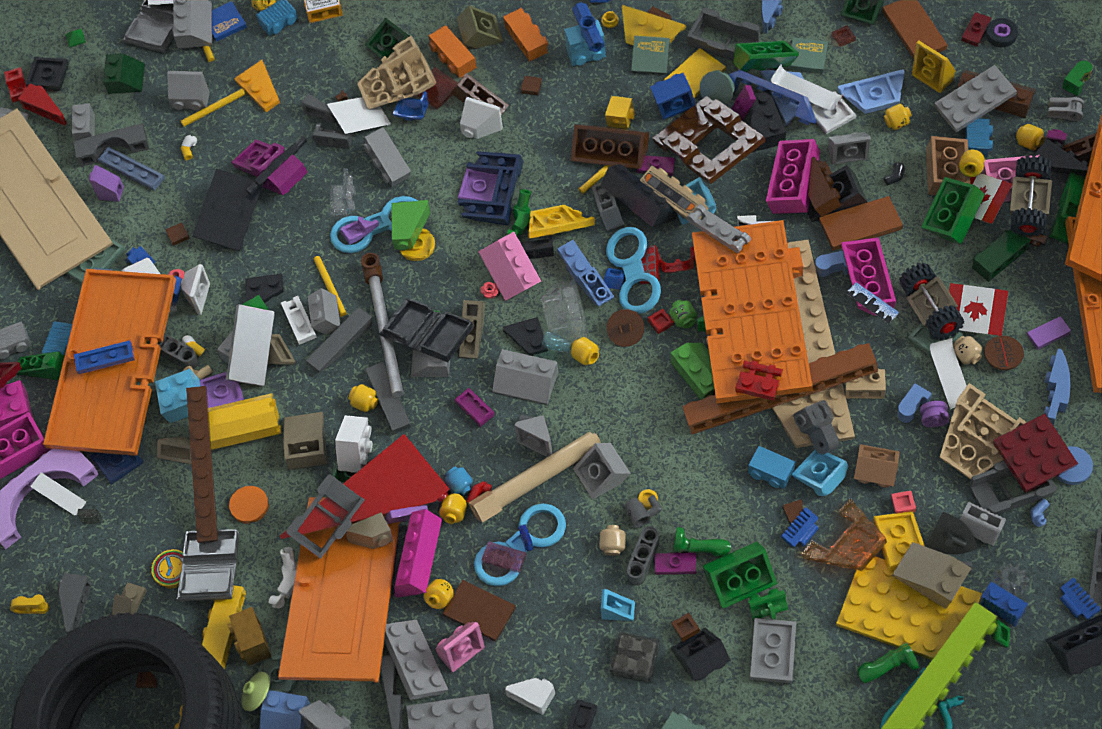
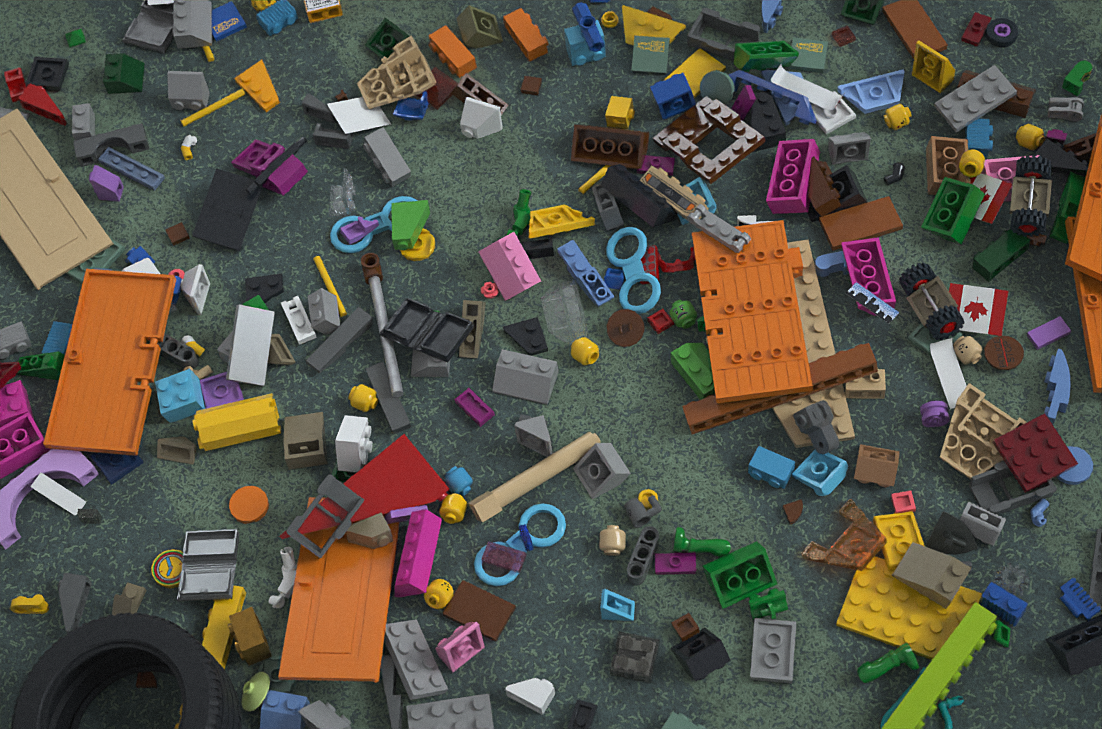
(104, 357): blue plate -> none
(202, 464): reddish brown plate -> none
(477, 185): medium lavender tile -> none
(478, 489): red arm -> none
(498, 210): dark blue wedge -> none
(556, 342): clear light blue cone -> none
(758, 385): red plate -> none
(805, 531): blue piece -> none
(911, 402): medium blue leg -> none

